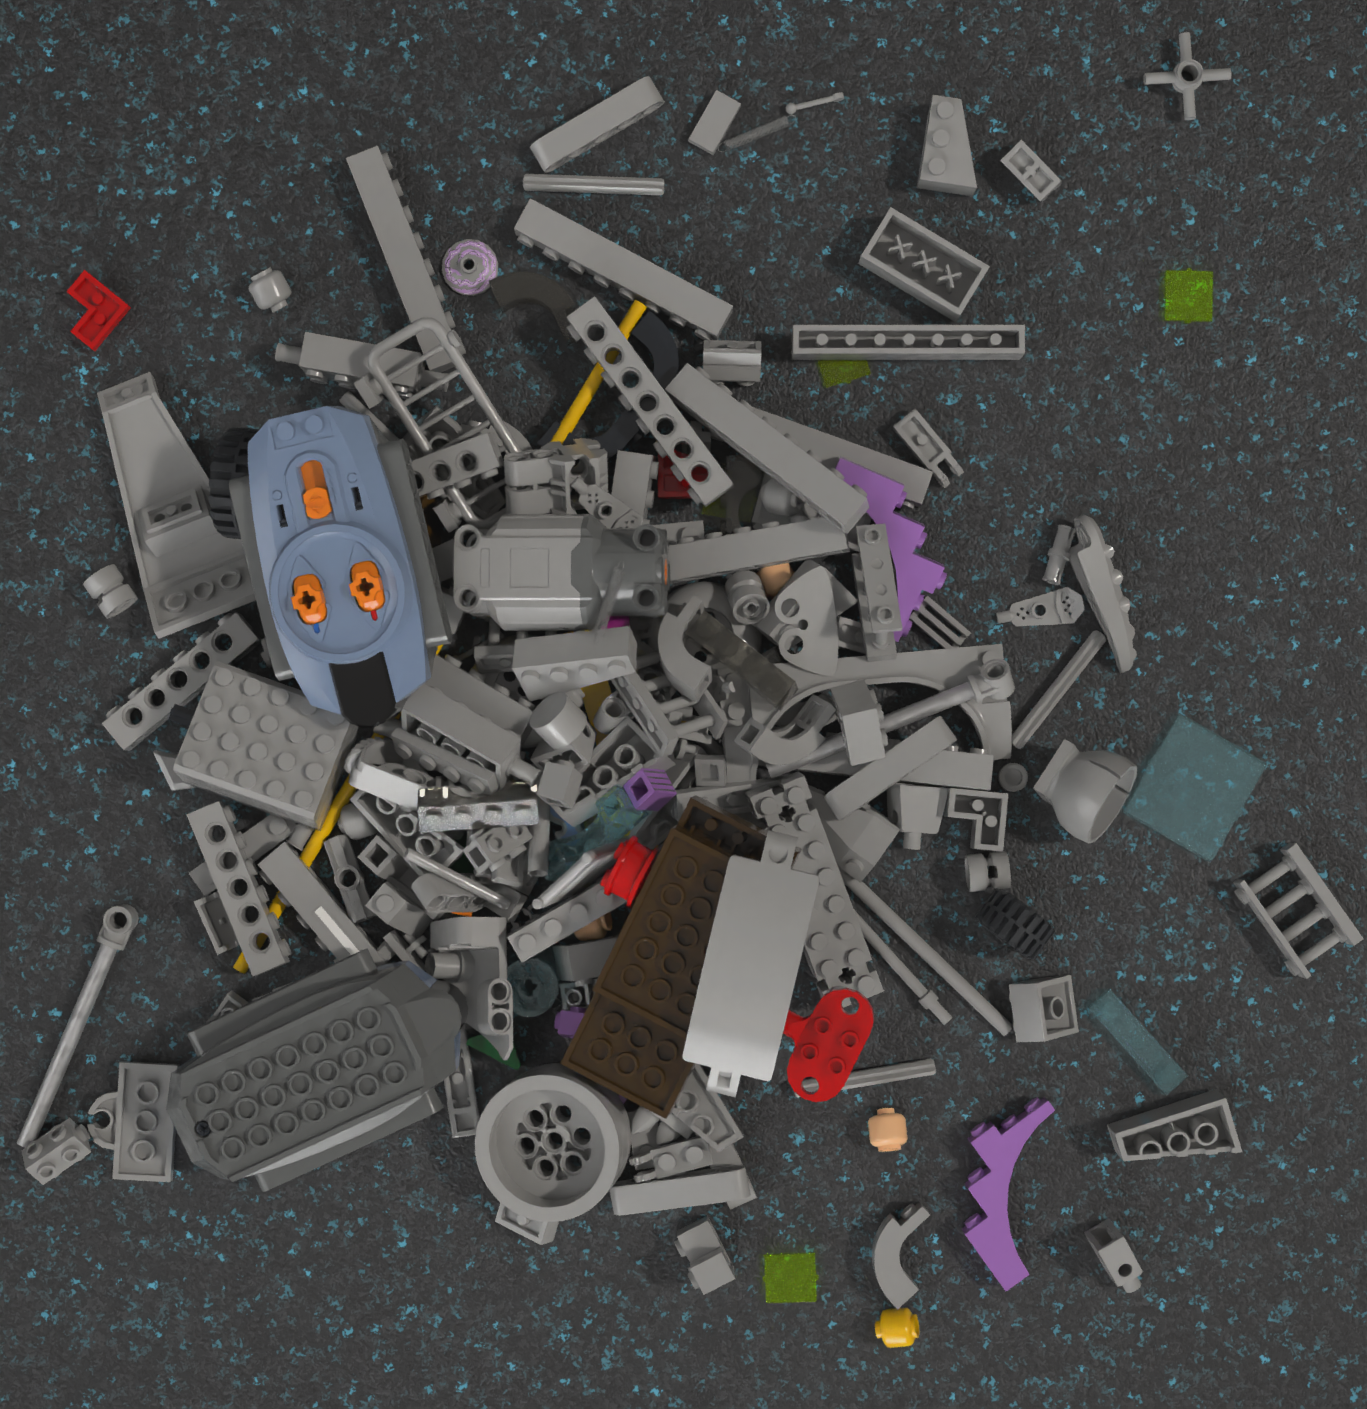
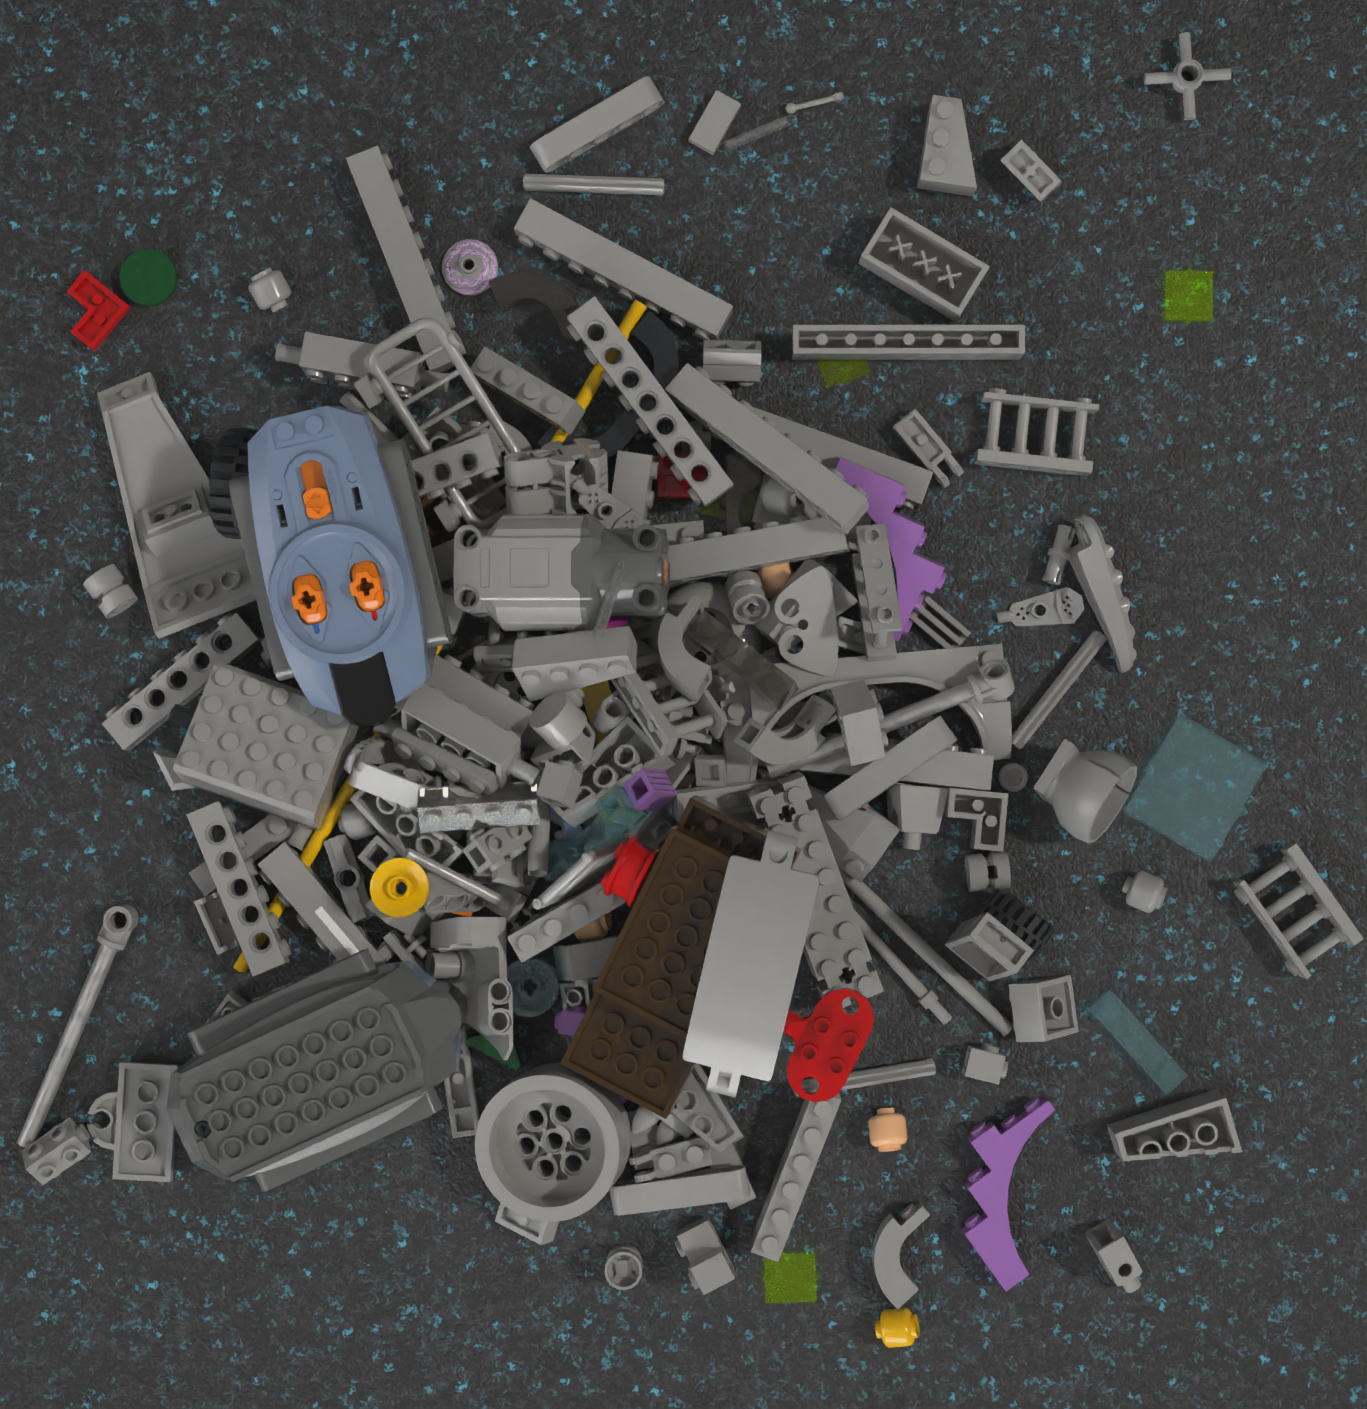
(148, 277): none -> dark green tile
(385, 883): none -> yellow dish
(527, 390): none -> light grey brick
(623, 1267): none -> light grey wheel
(793, 1176): none -> light grey brick
(985, 1063): none -> light grey brick
(1000, 949): none -> light grey piece
(1047, 460): none -> light grey fence
(1144, 891): none -> light grey head

